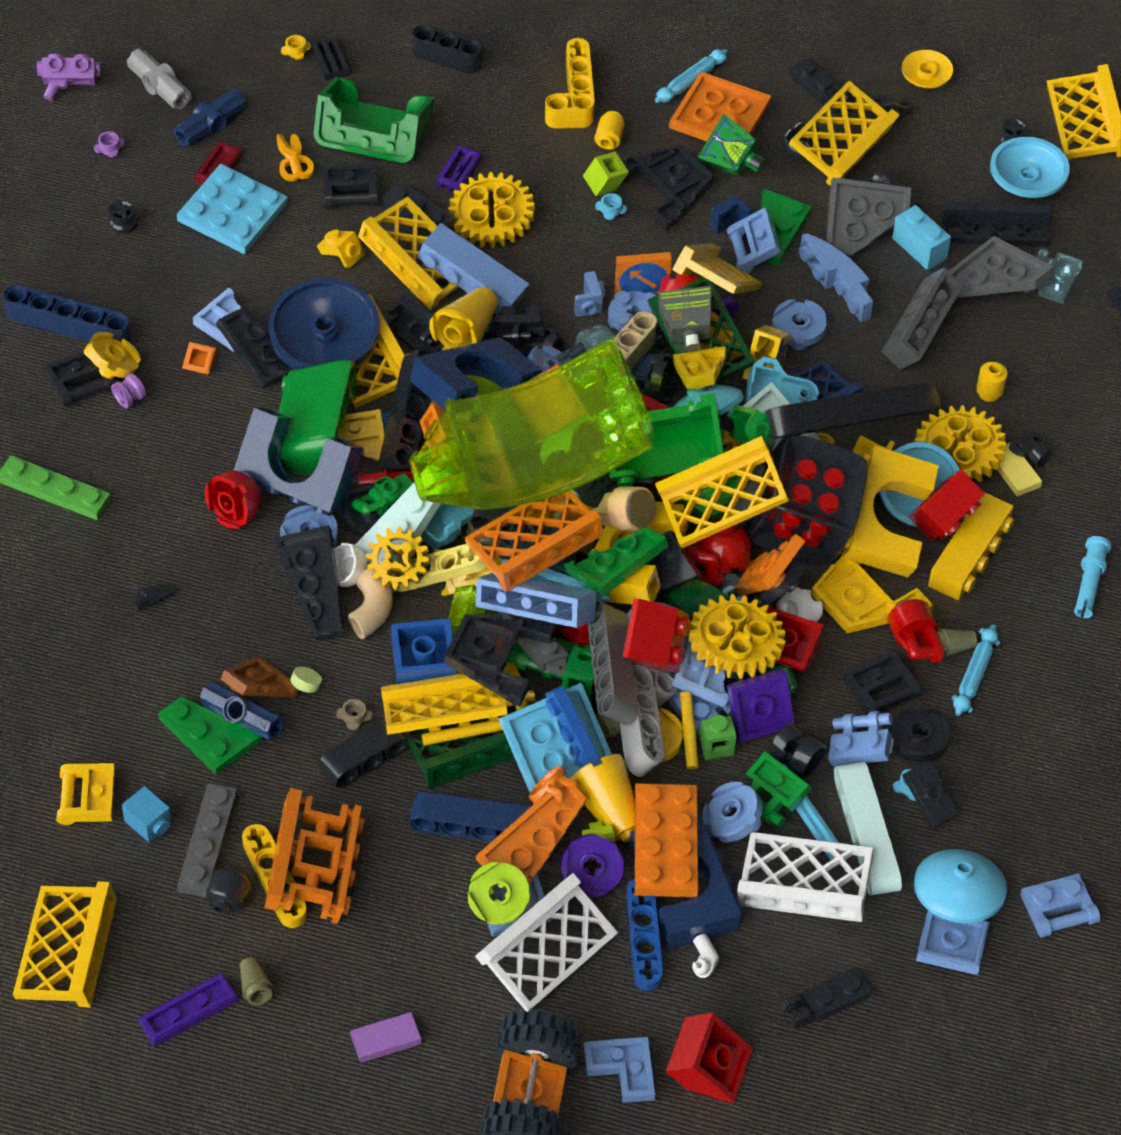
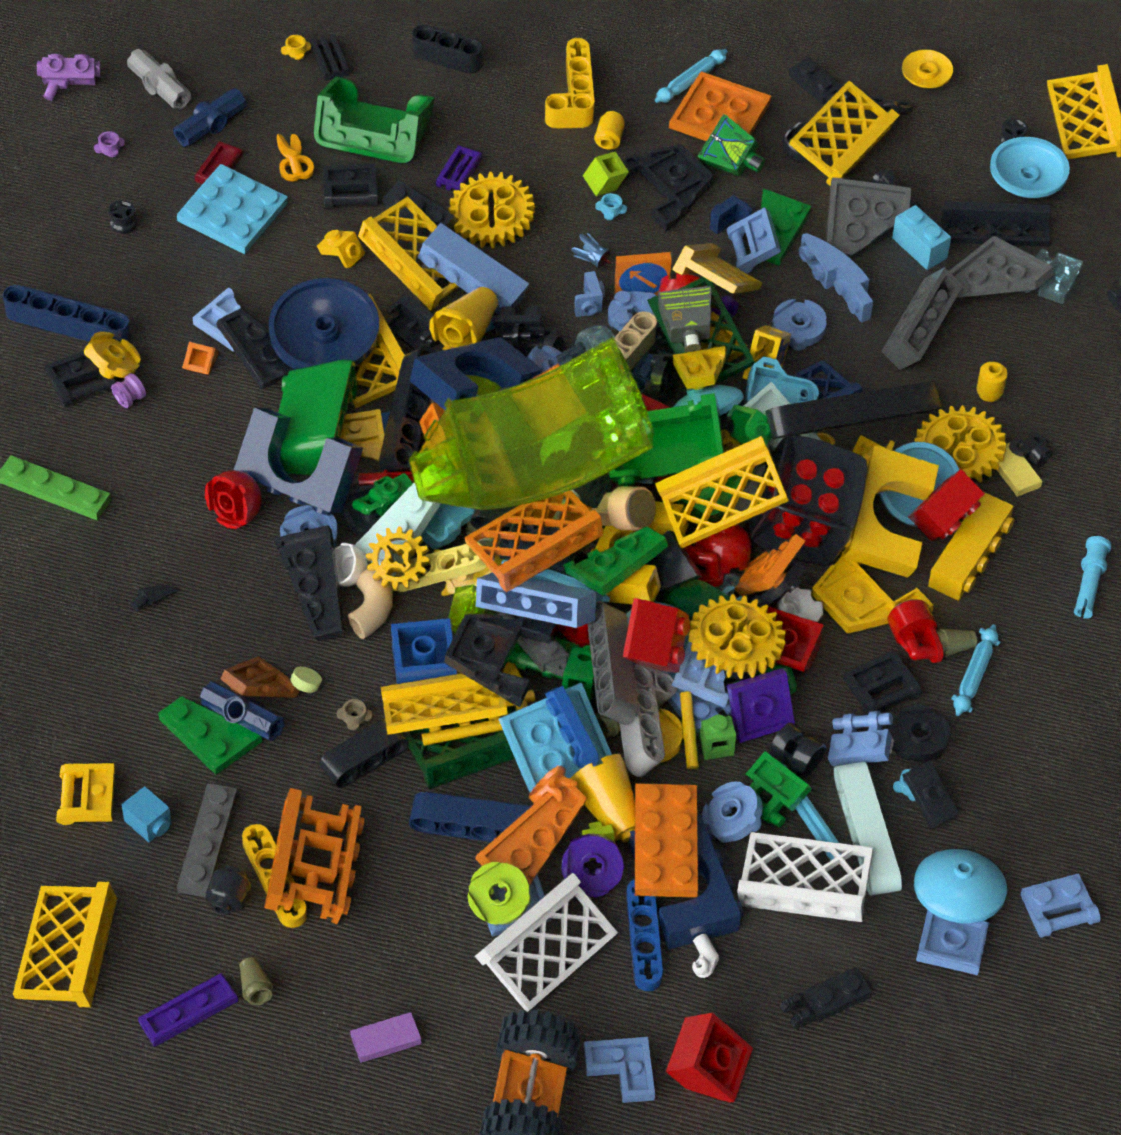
(593, 251): none -> flat silver piece

